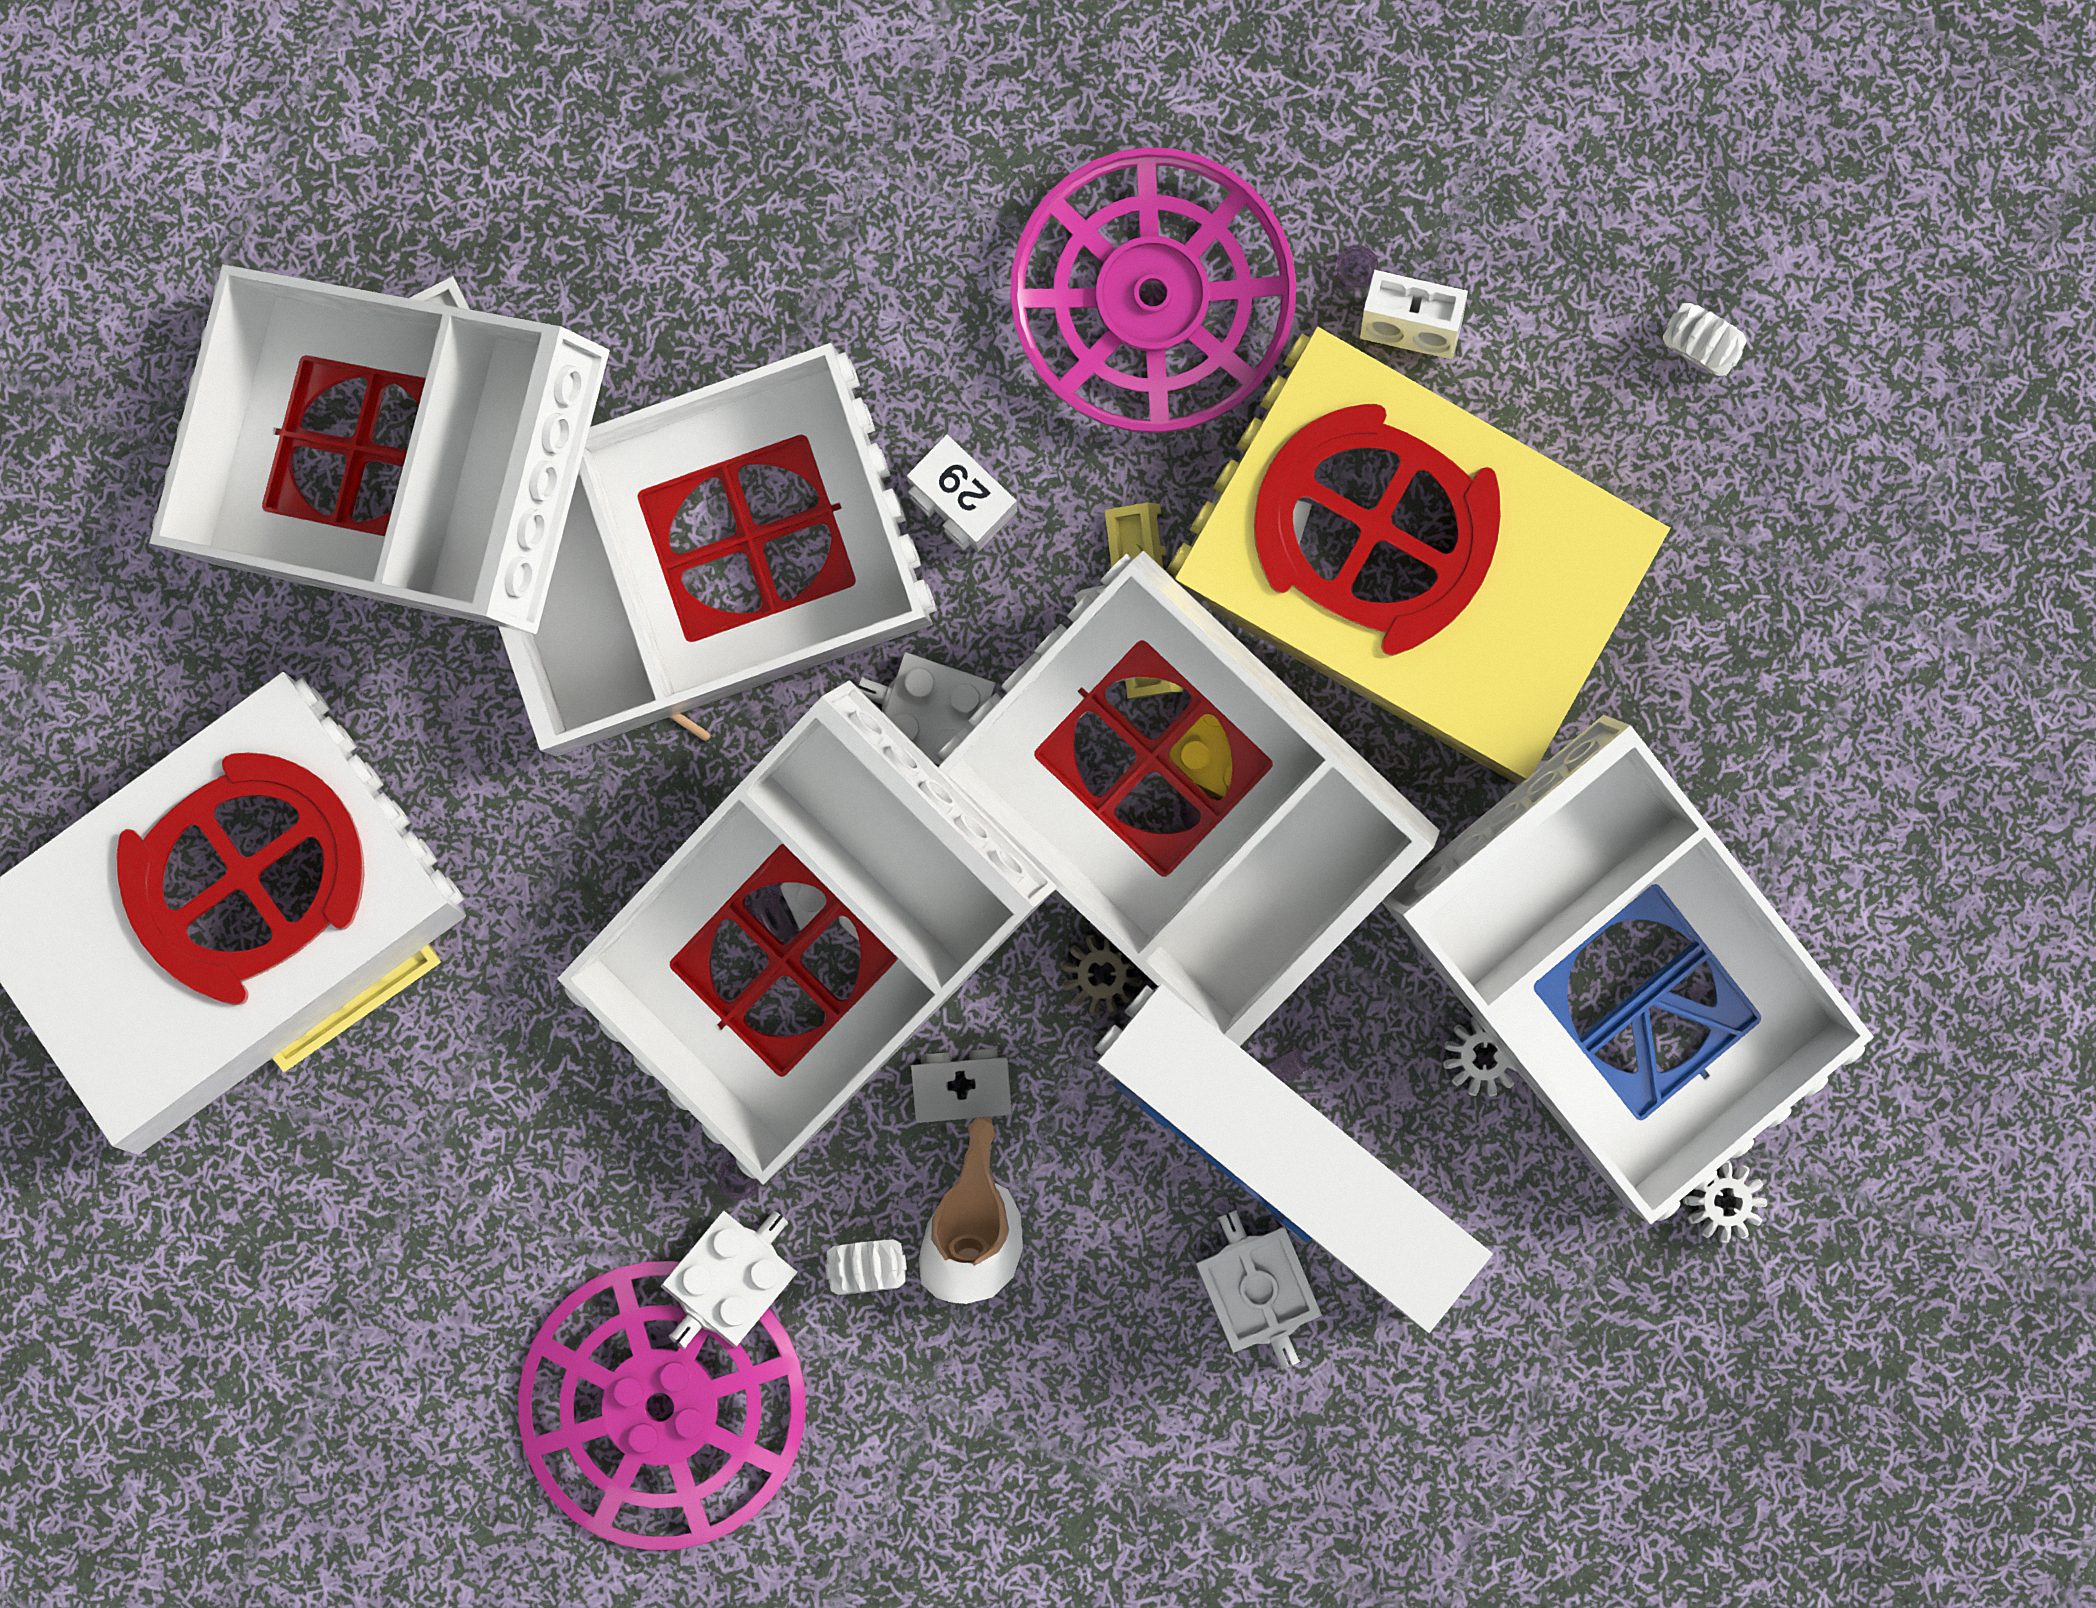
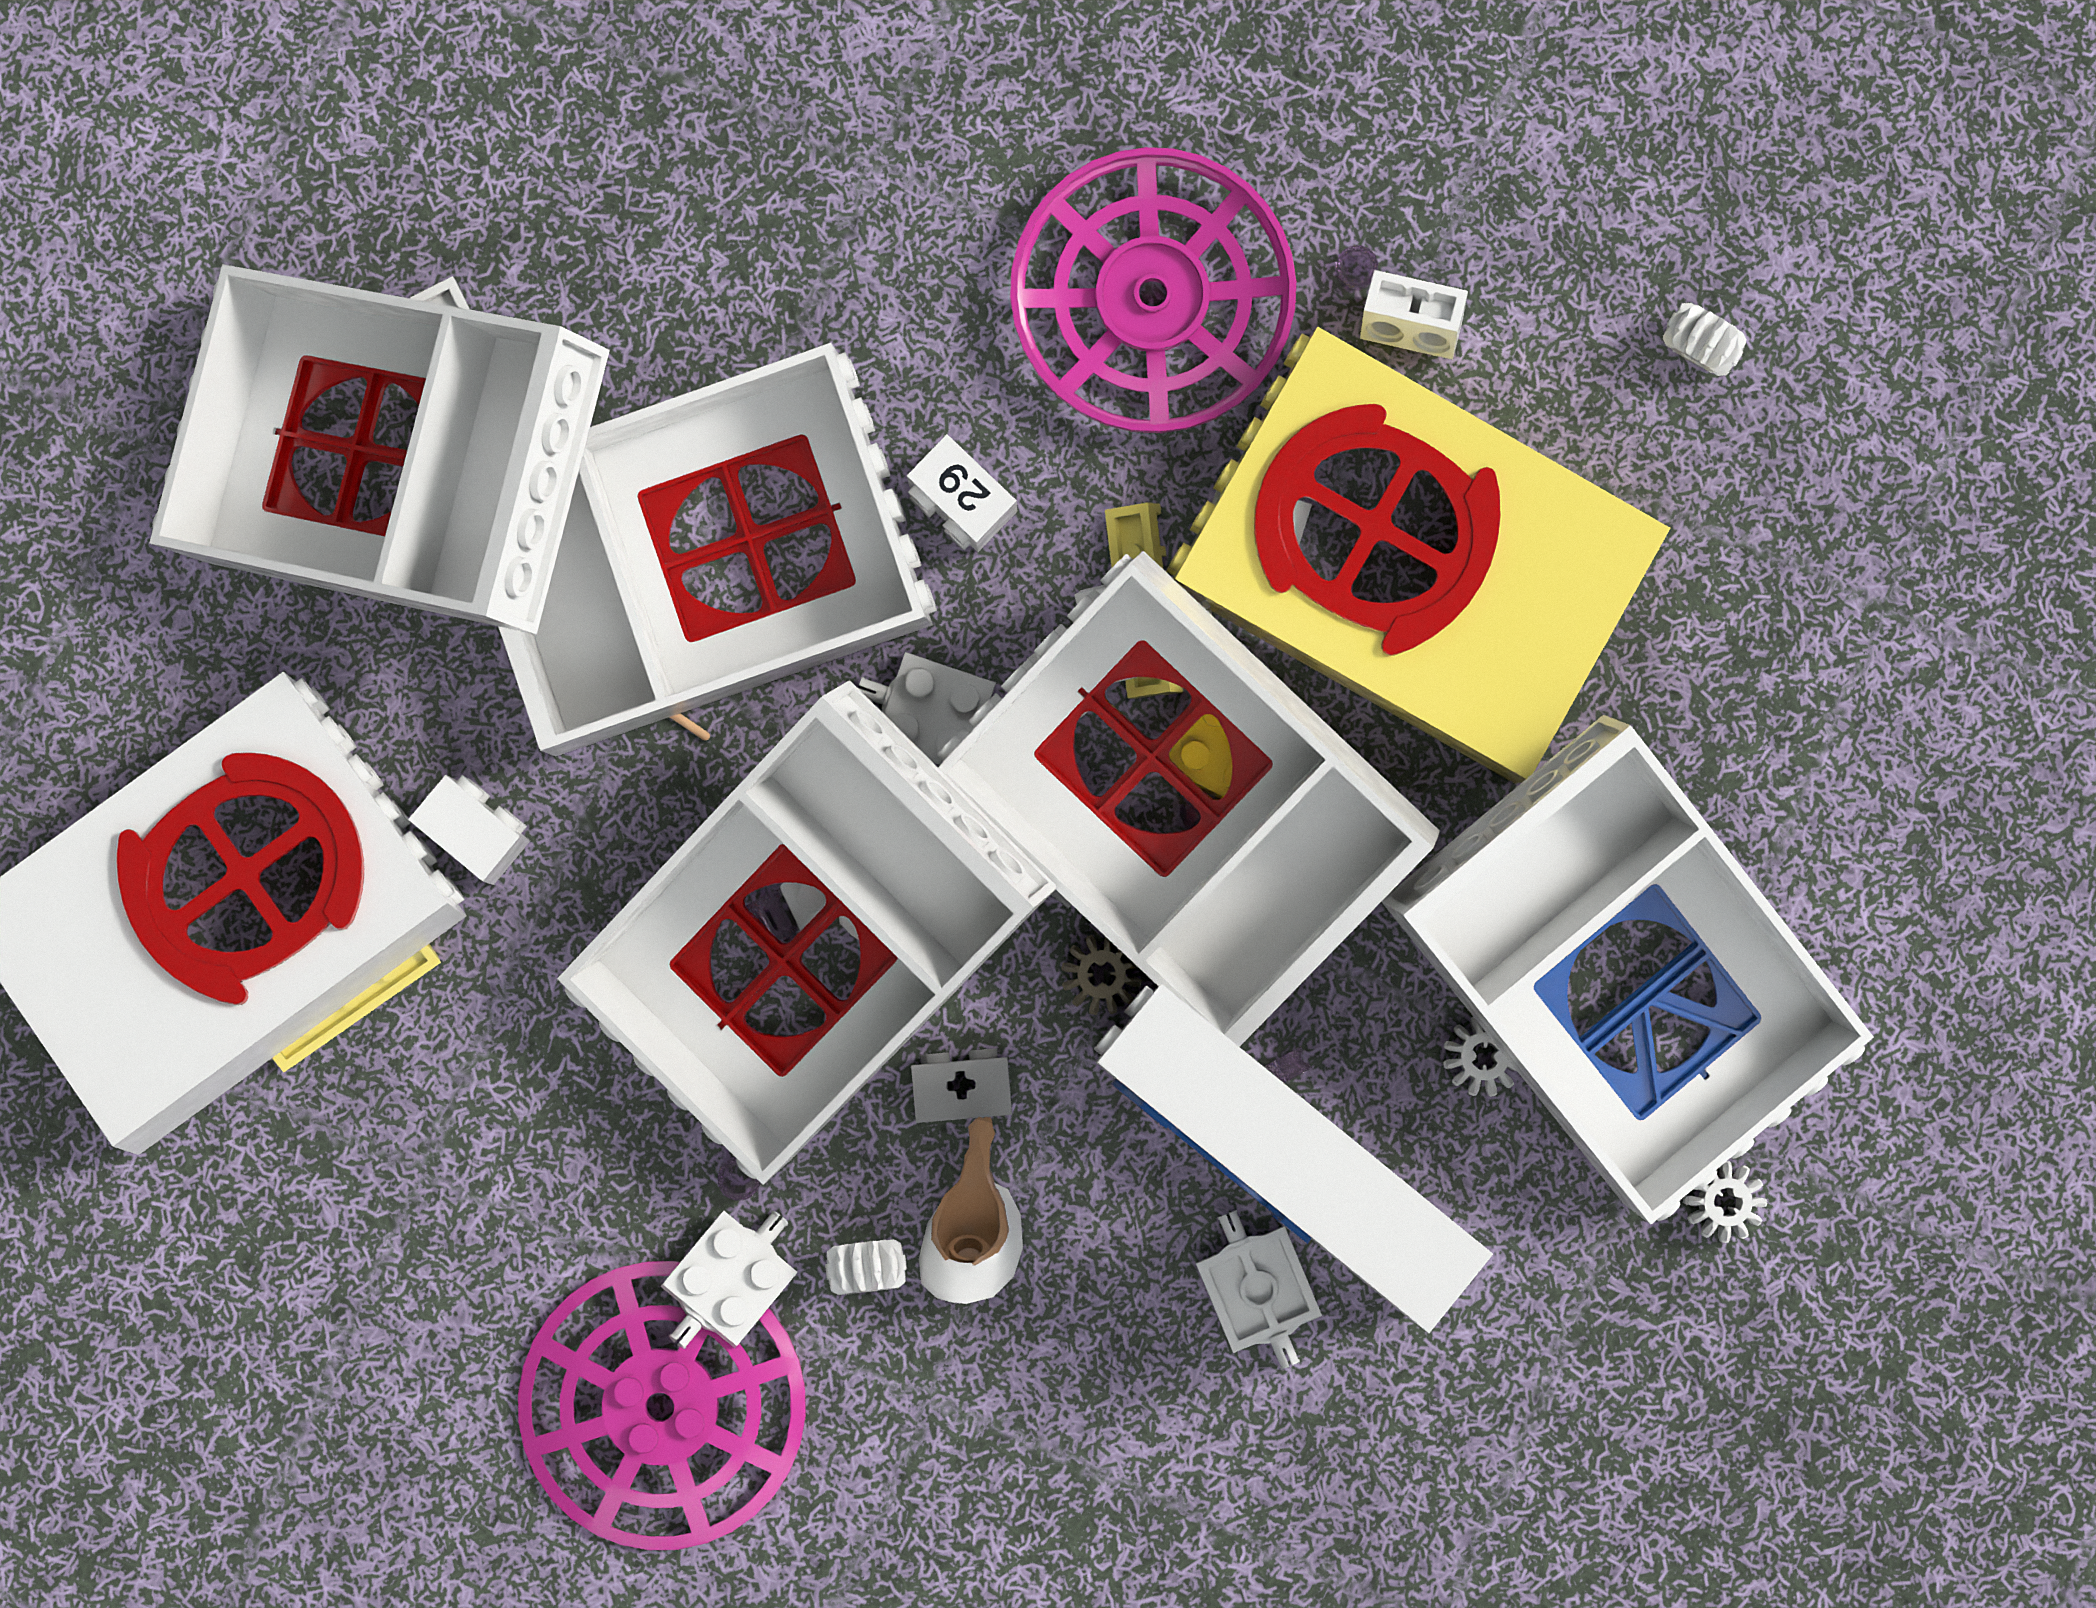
(469, 829): none -> white brick

